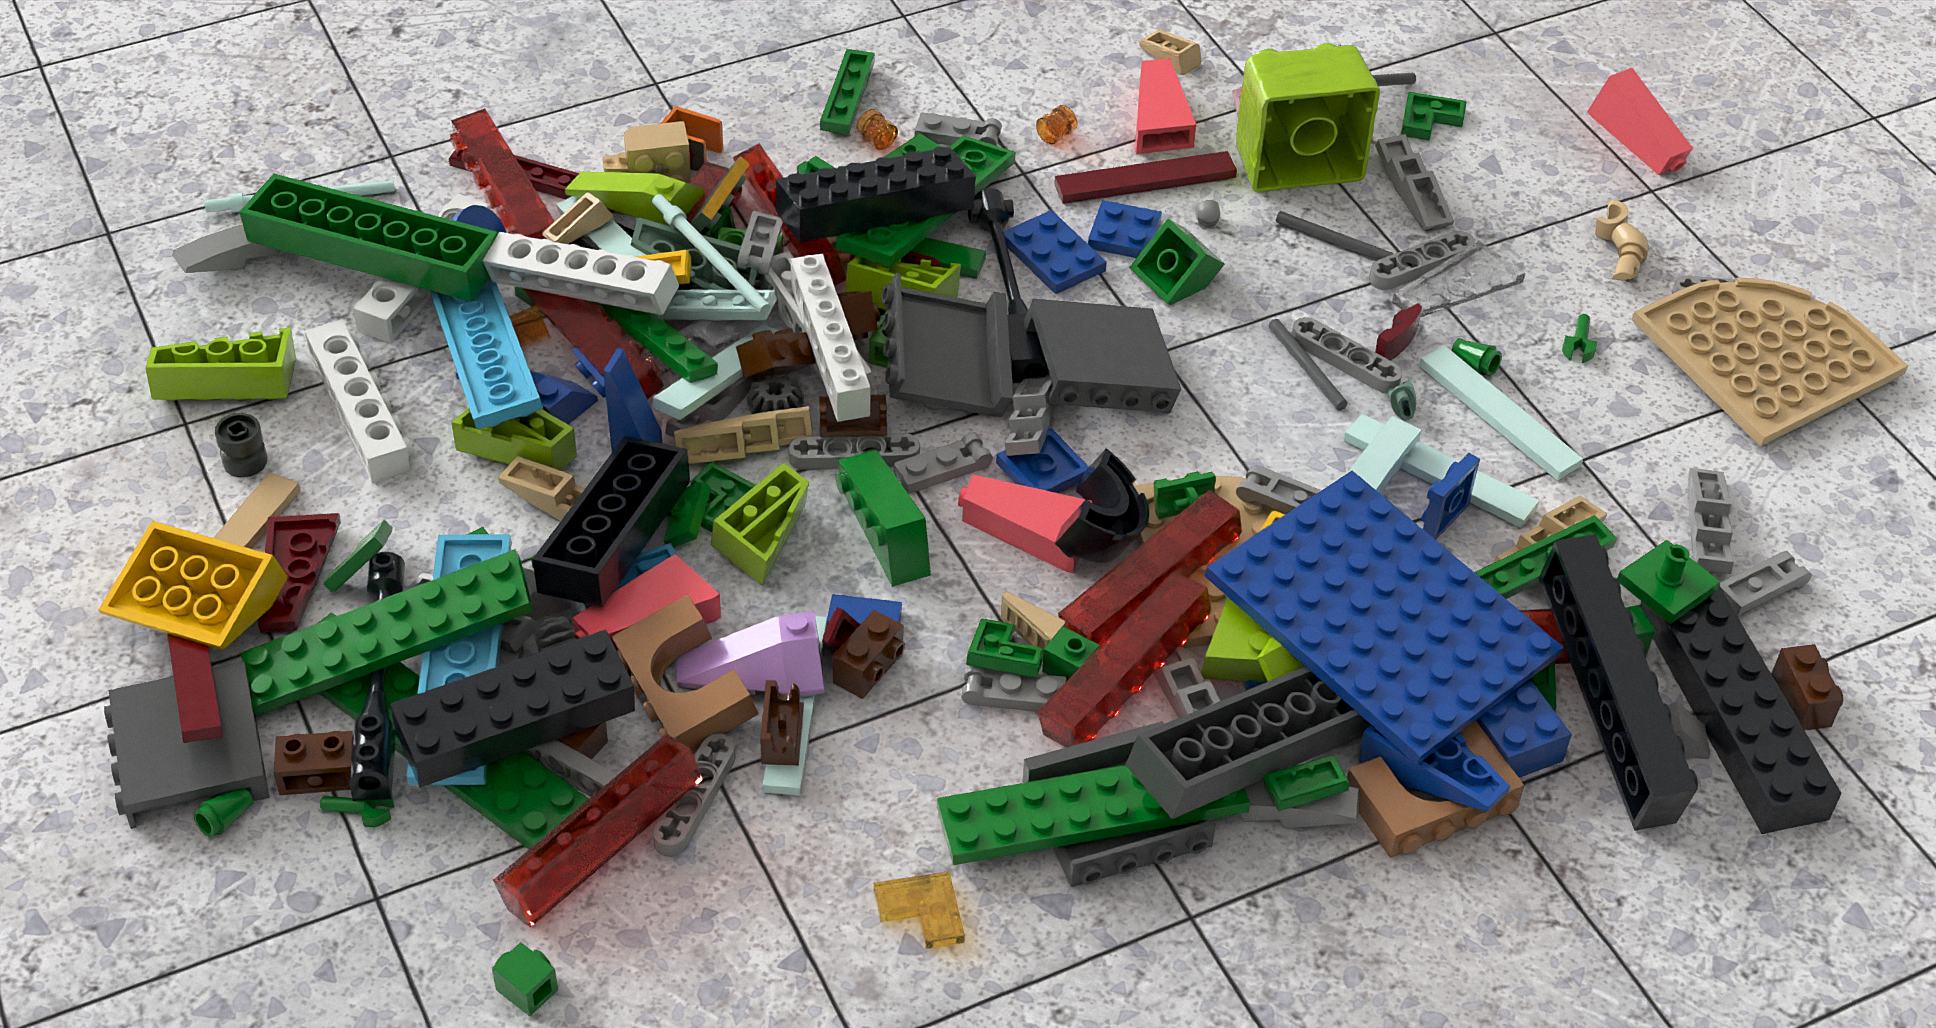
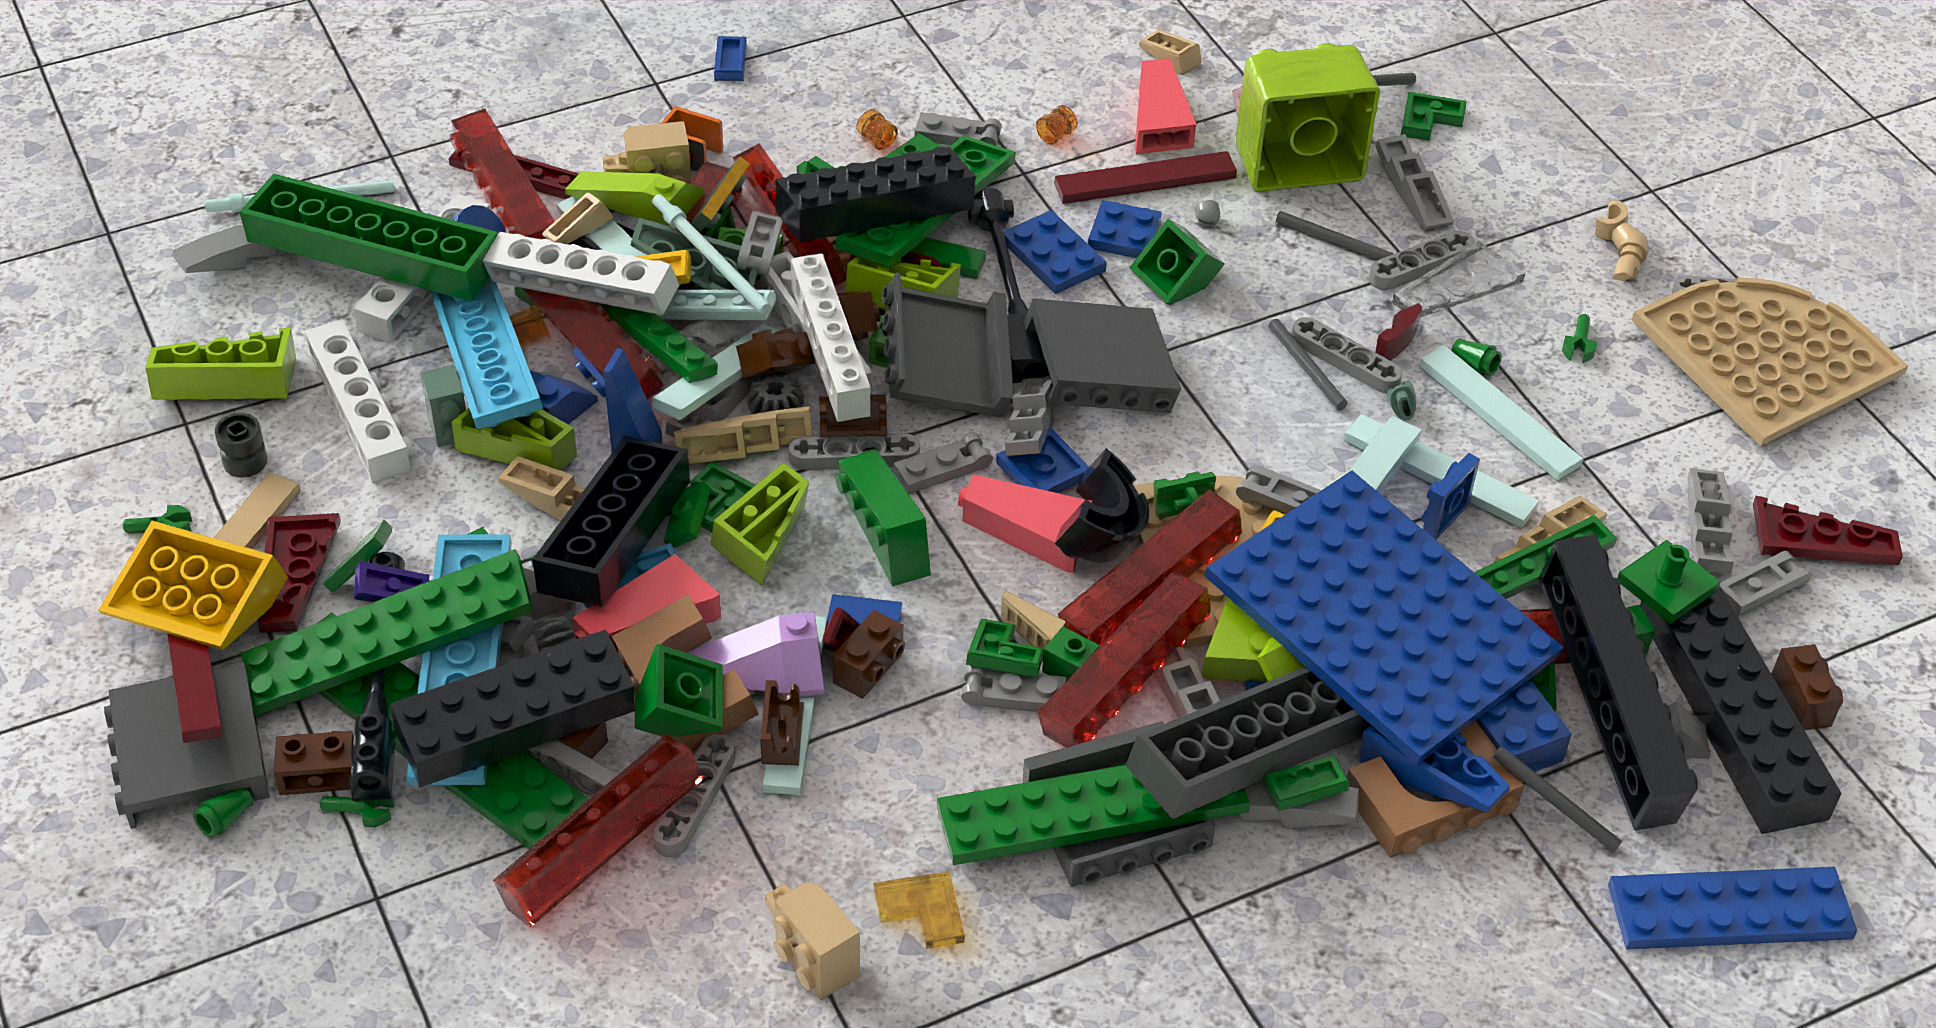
(175, 516): none -> green bar
(379, 581): none -> dark purple plate
(443, 401): none -> sand green brick
(525, 978): green brick -> none
(679, 694): none -> green slope
(730, 58): none -> blue tile
(814, 937): none -> tan hinge
(847, 91): green plate -> none
(1557, 799): none -> dark grey bar
(1640, 122): coral slope -> none
(1731, 907): none -> blue plate
(1822, 536): none -> dark red wing

